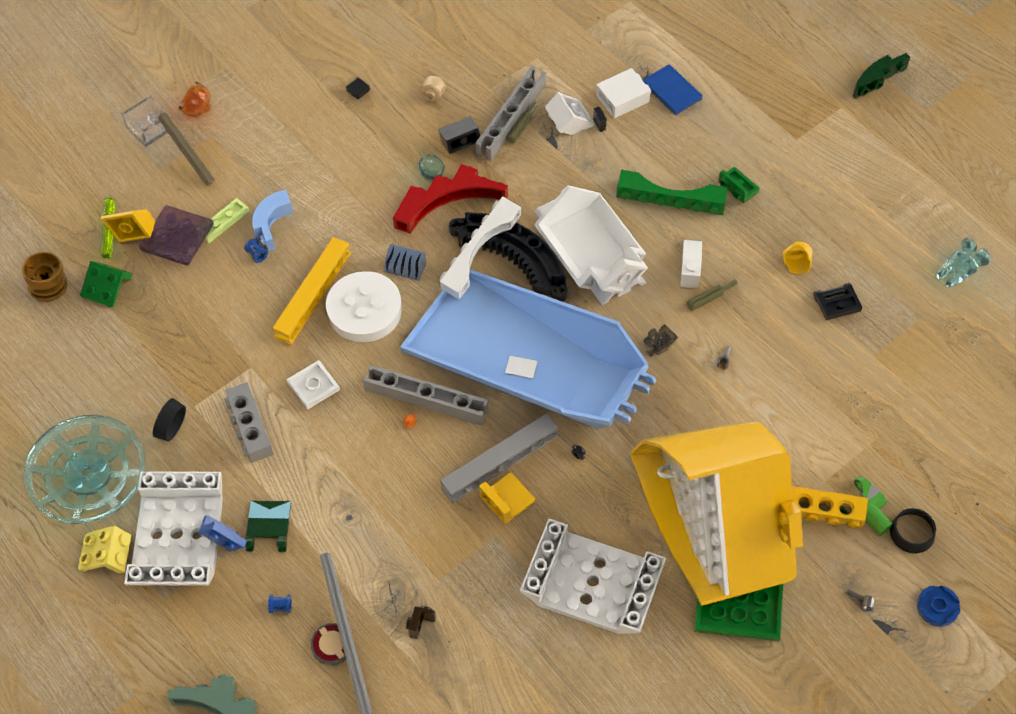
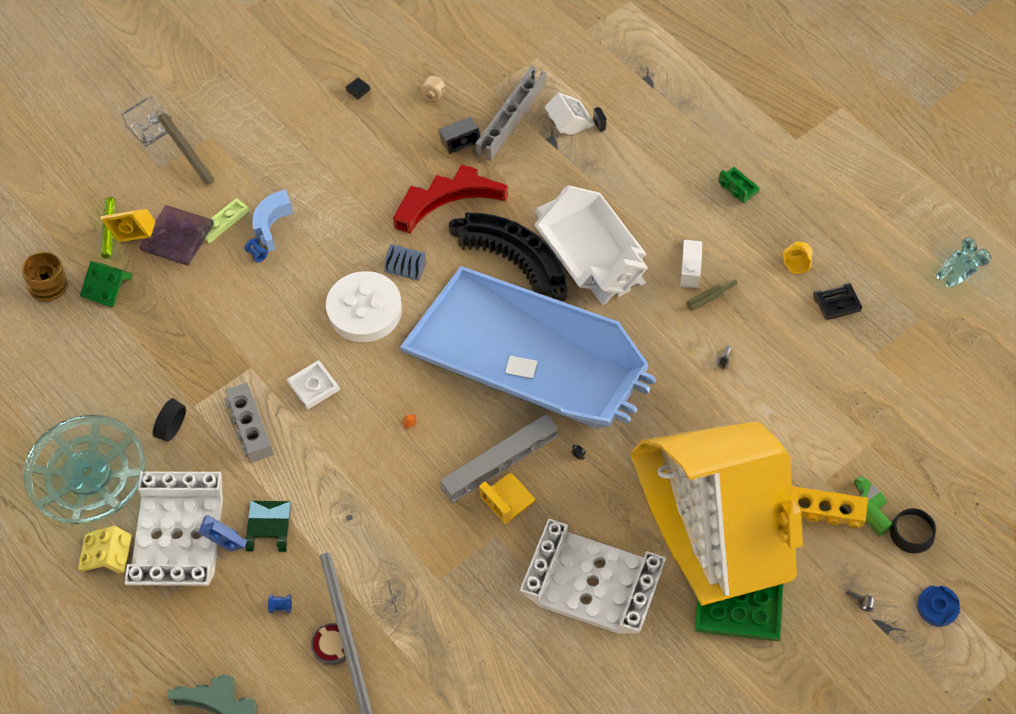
(196, 101): clear orange cylinder -> none
(311, 291): yellow piece -> none
(415, 622): dark brown bracket -> none
(430, 166): clear light blue hair -> none
(439, 399): light grey piece -> none
(502, 218): white arch -> none
(521, 124): olive axle -> none
(623, 93): white brick -> none
(662, 342): clear smoke piece -> none
(672, 89): blue tile -> none
(705, 199): green arch -> none
(875, 74): dark green slope -> none

